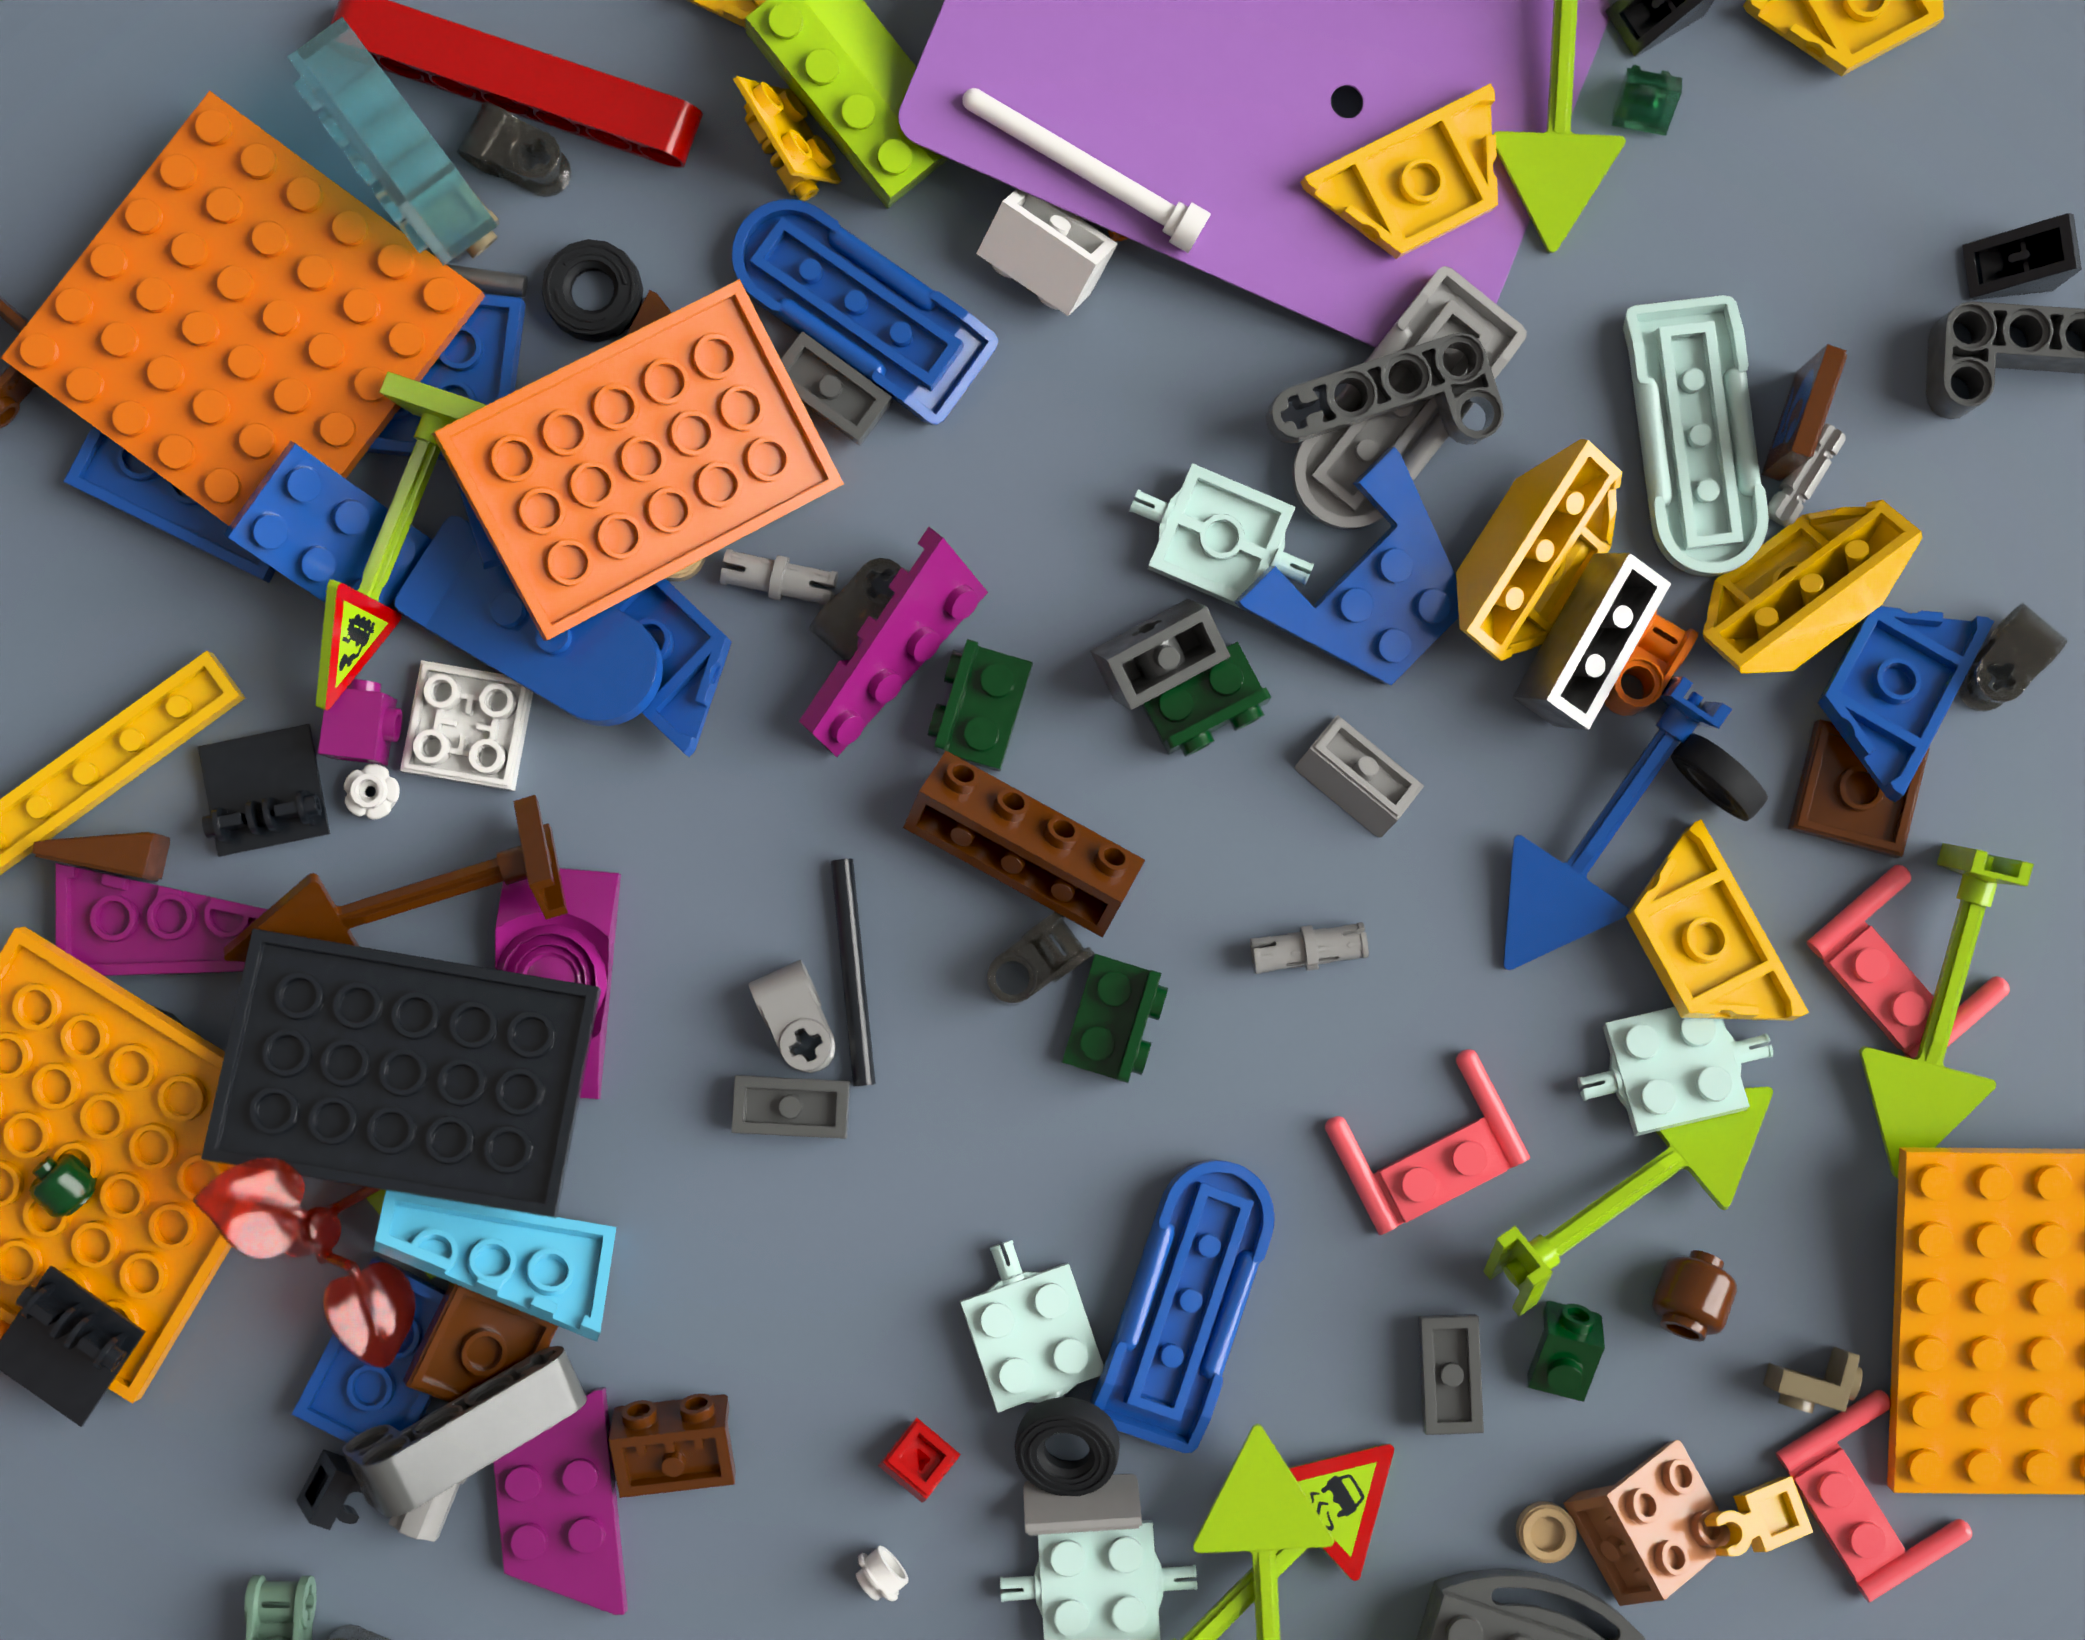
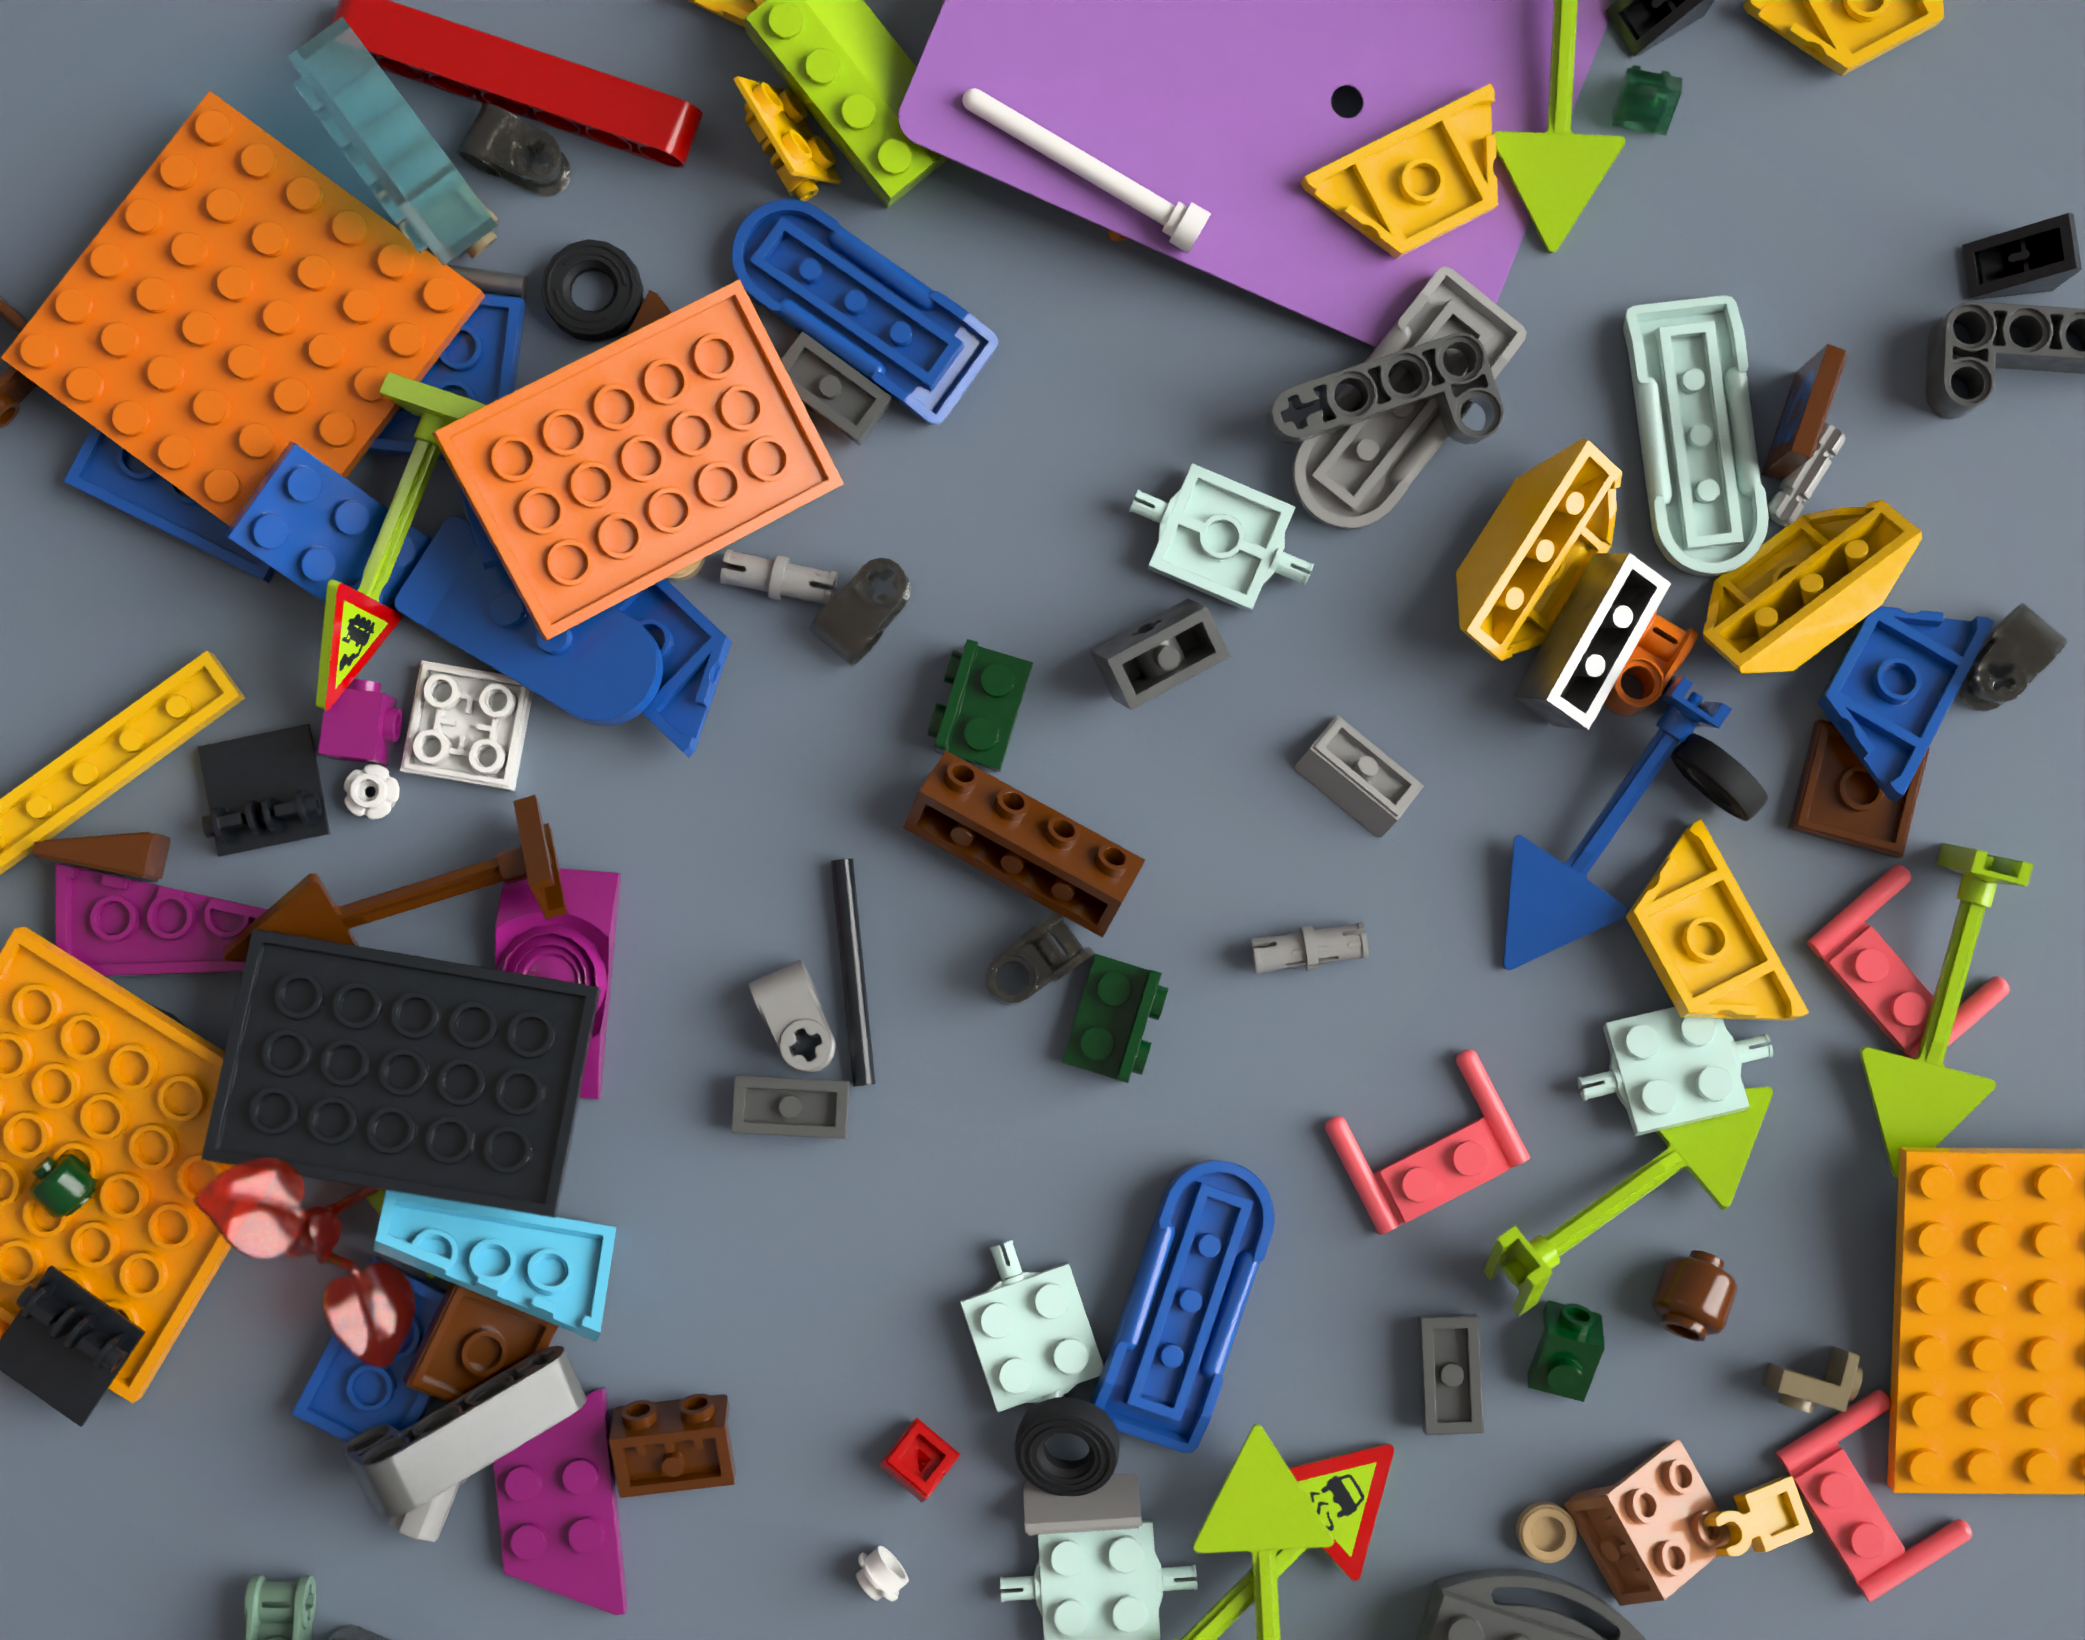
(327, 1490): black tile -> none
(892, 648): magenta wing -> none
(1046, 250): white brick -> none
(1206, 703): dark green bracket -> none
(1388, 601): blue wing -> none

